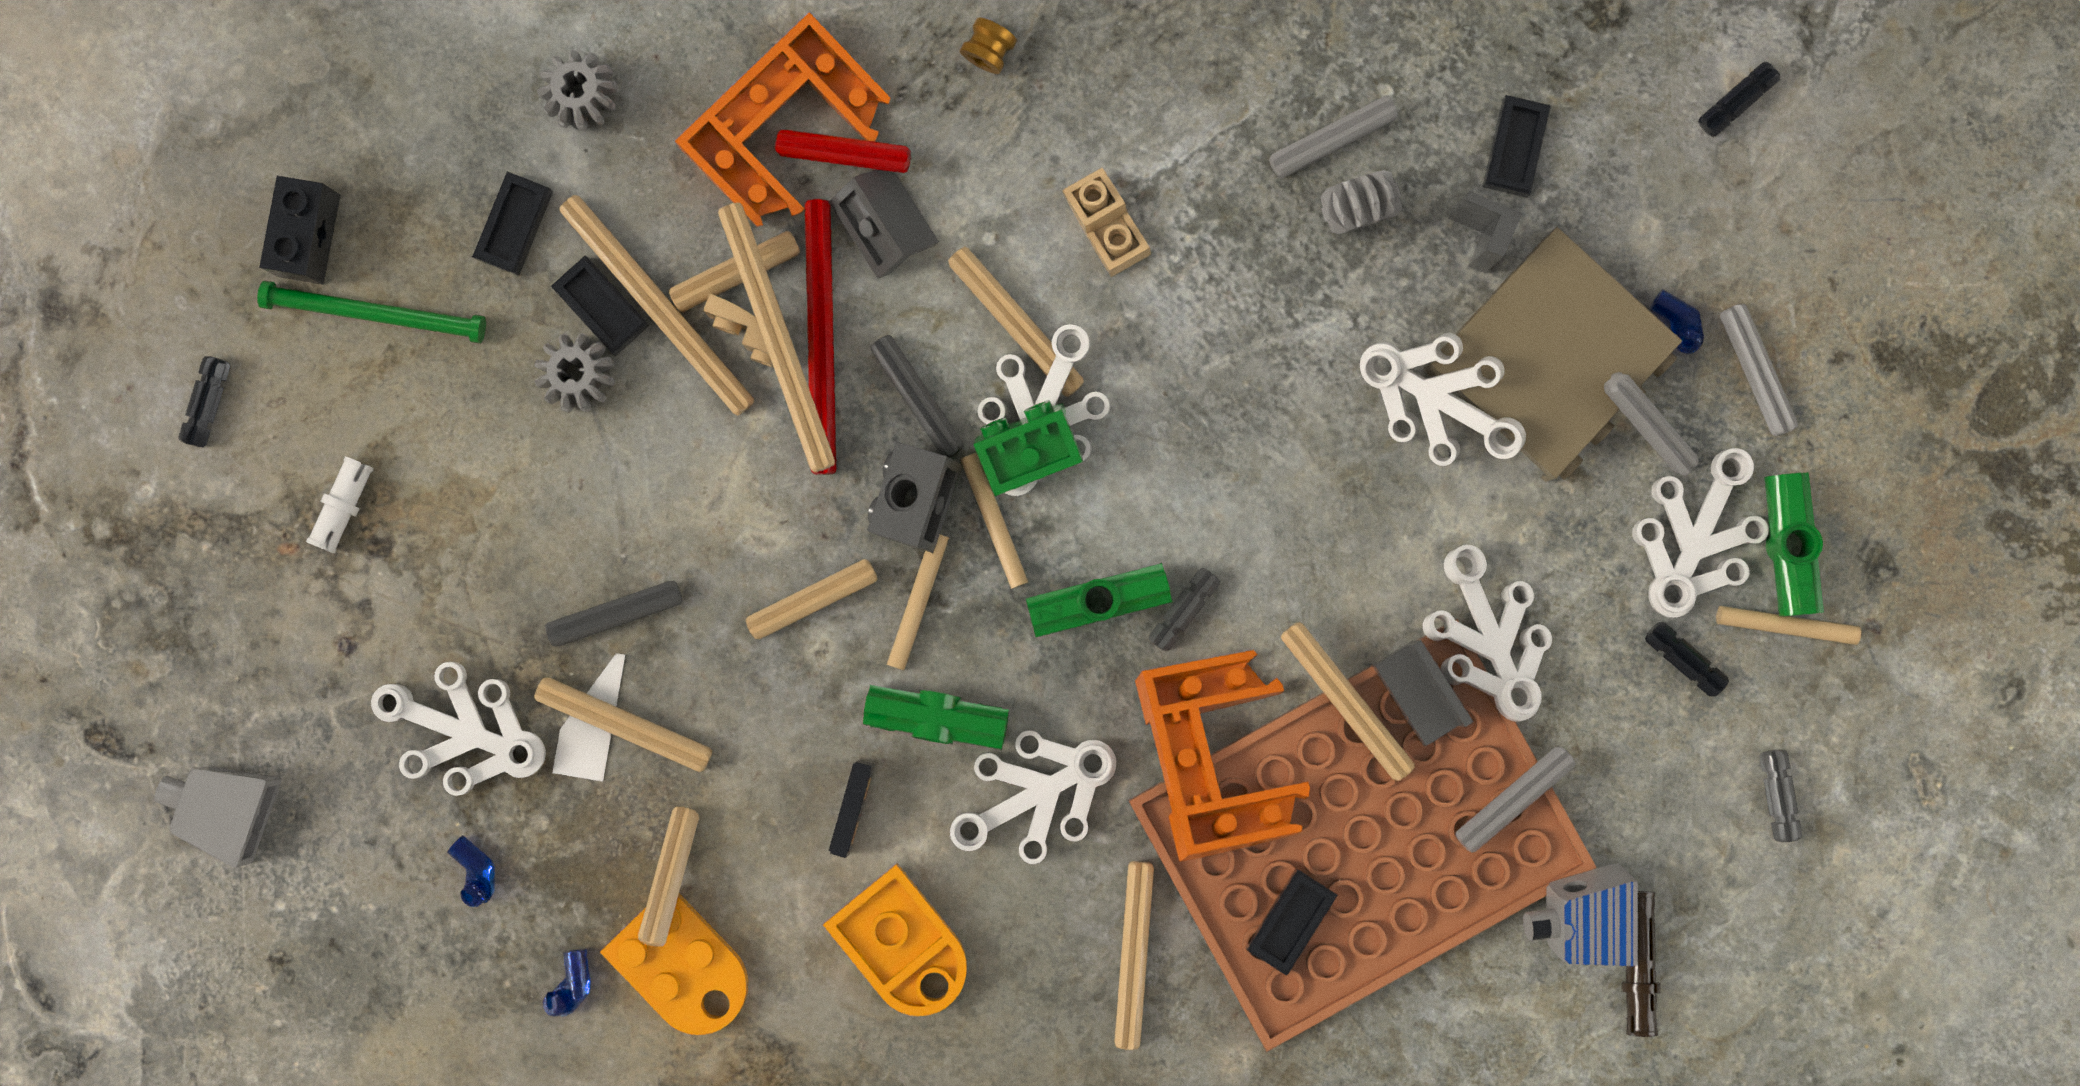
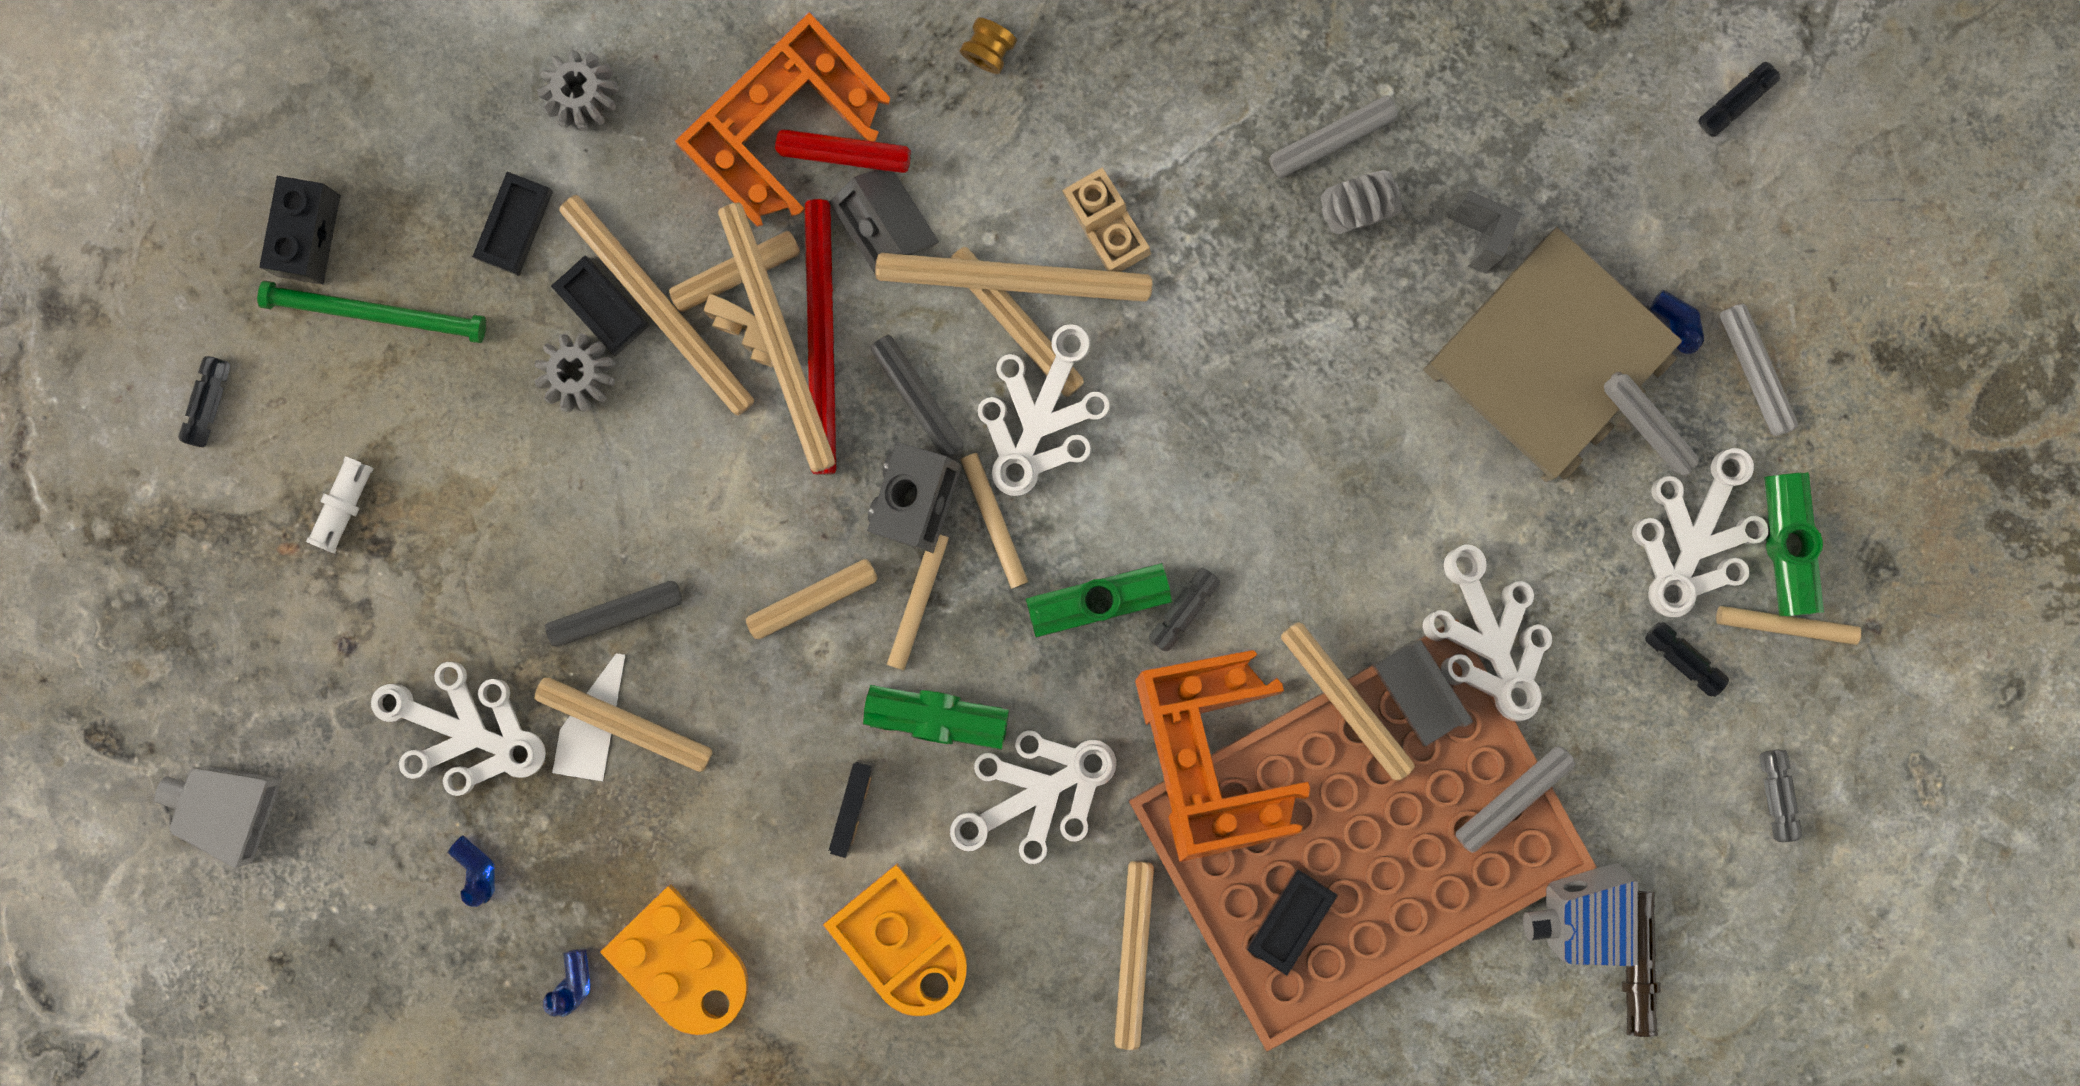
(668, 876): tan axle -> none
(1013, 277): none -> tan axle
(1027, 448): green bracket -> none
(1436, 396): white plant -> none
(1516, 146): black tile -> none

